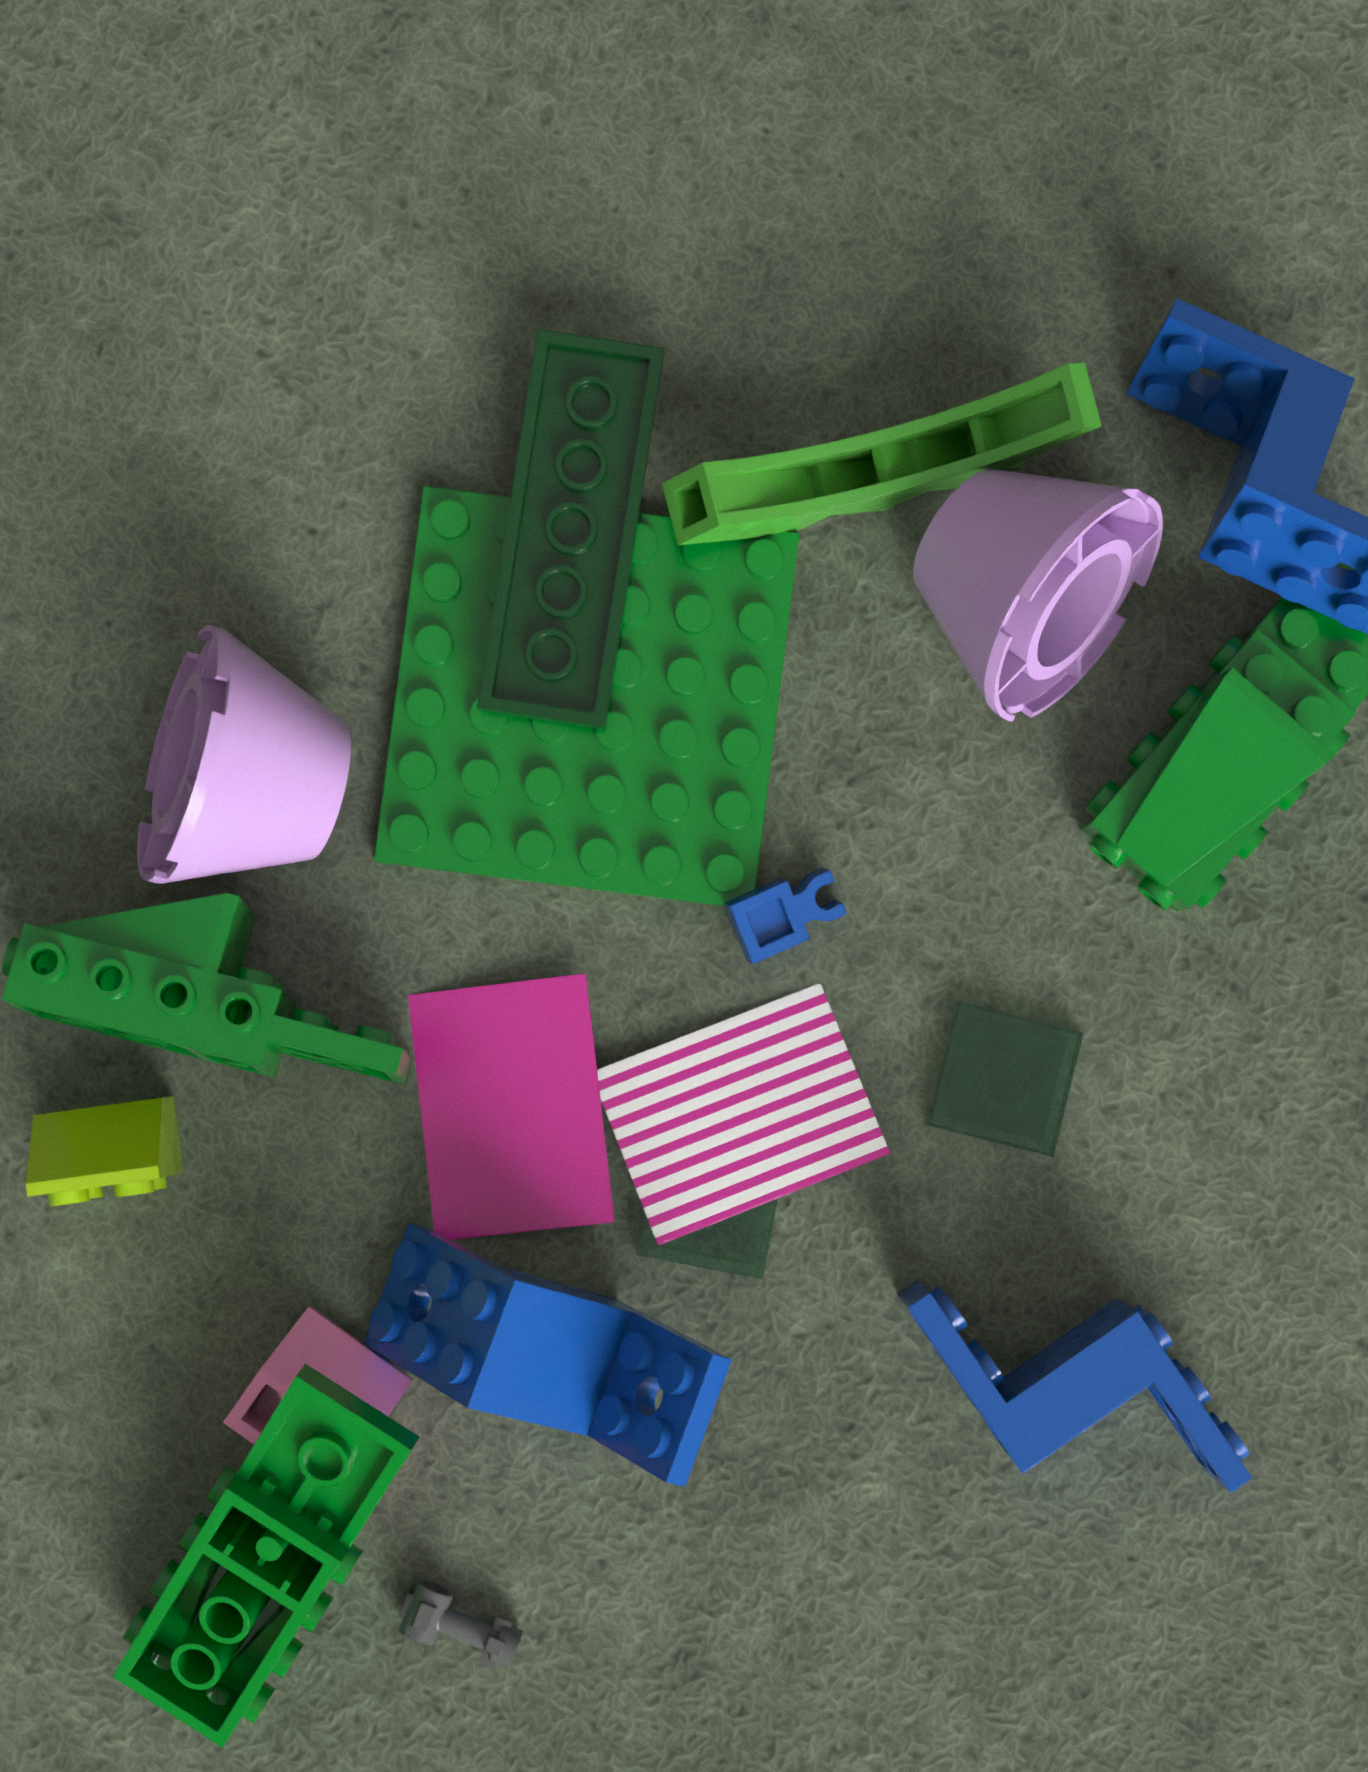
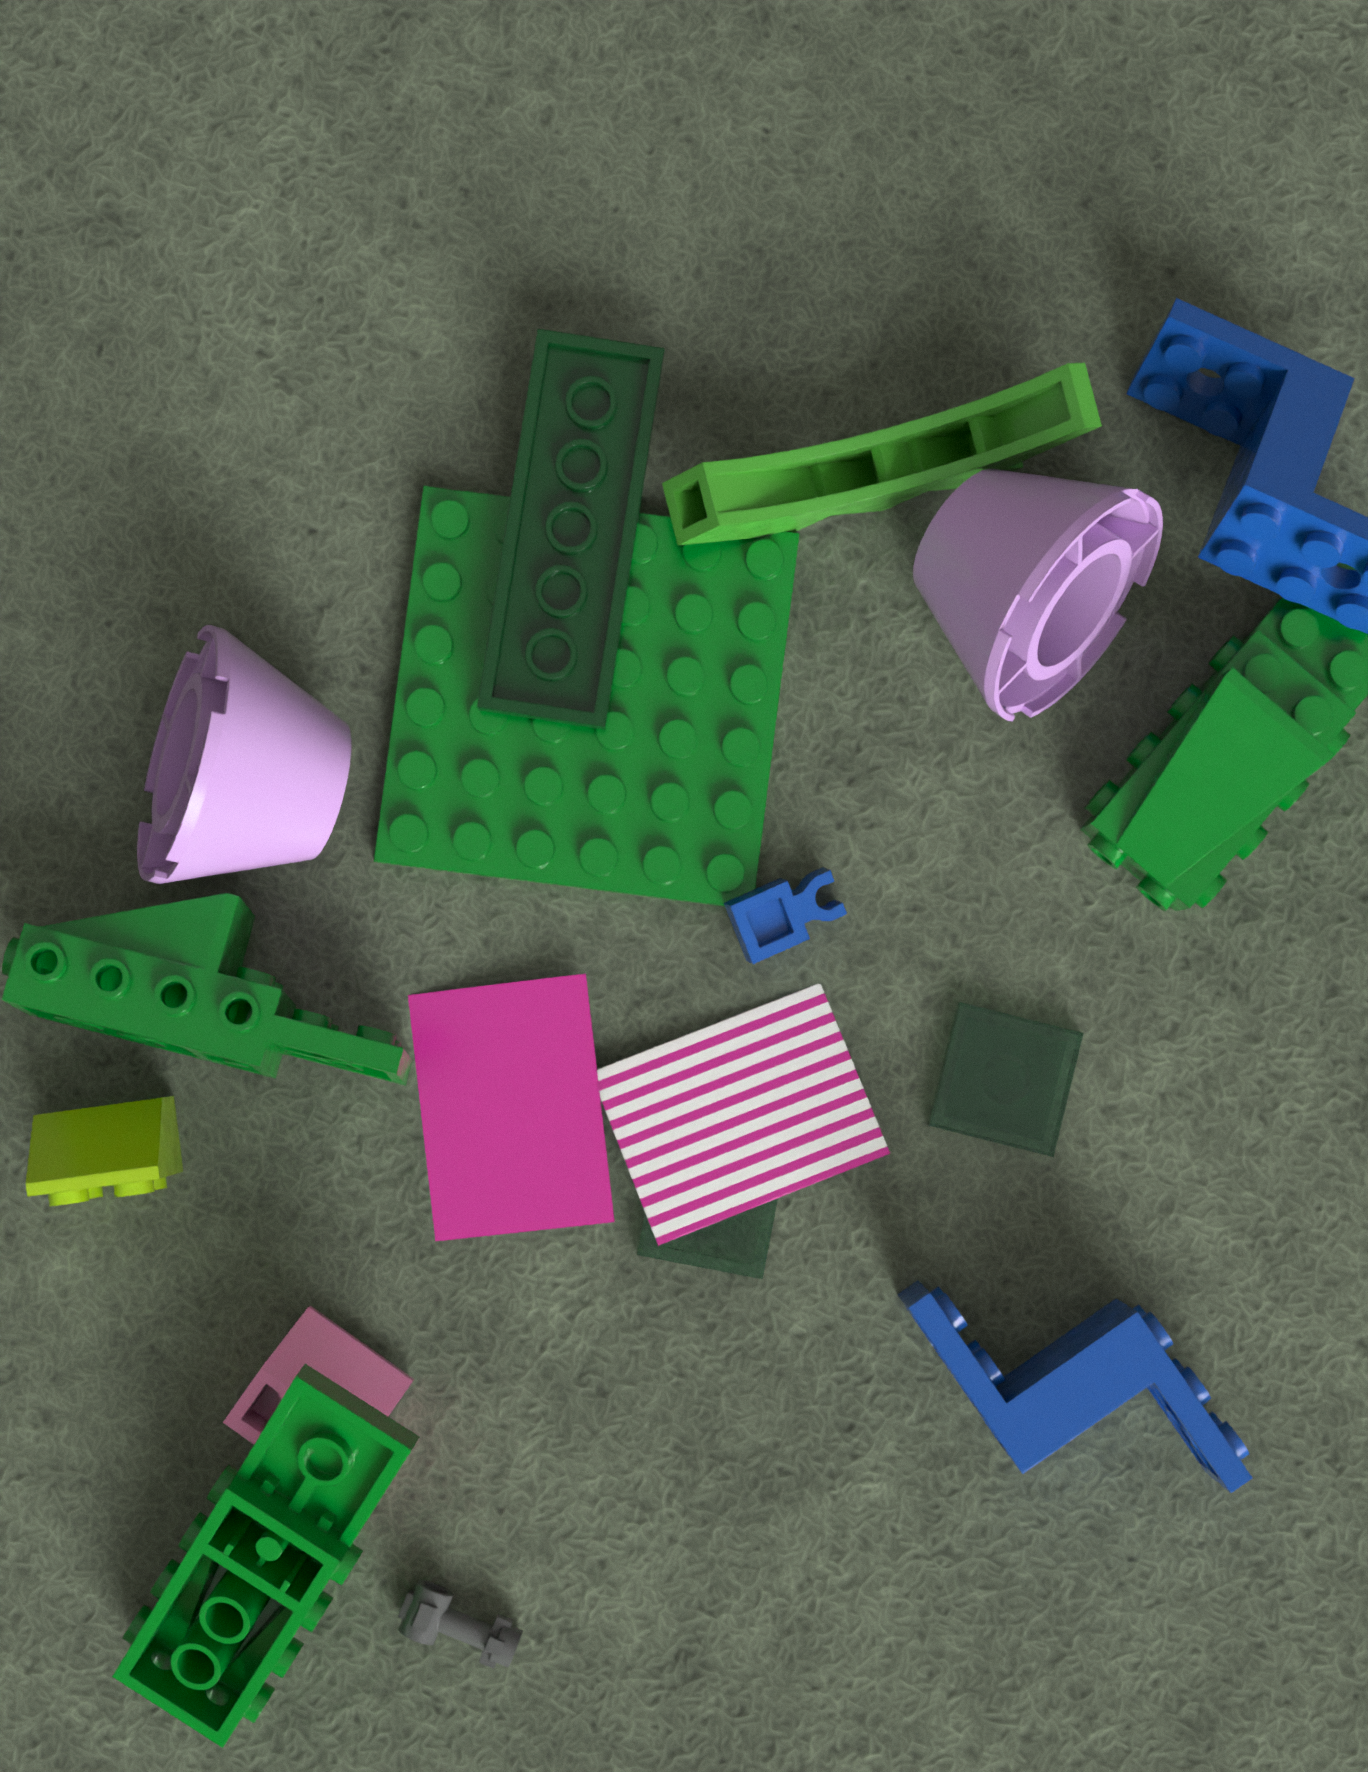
(546, 1353): blue bracket -> none

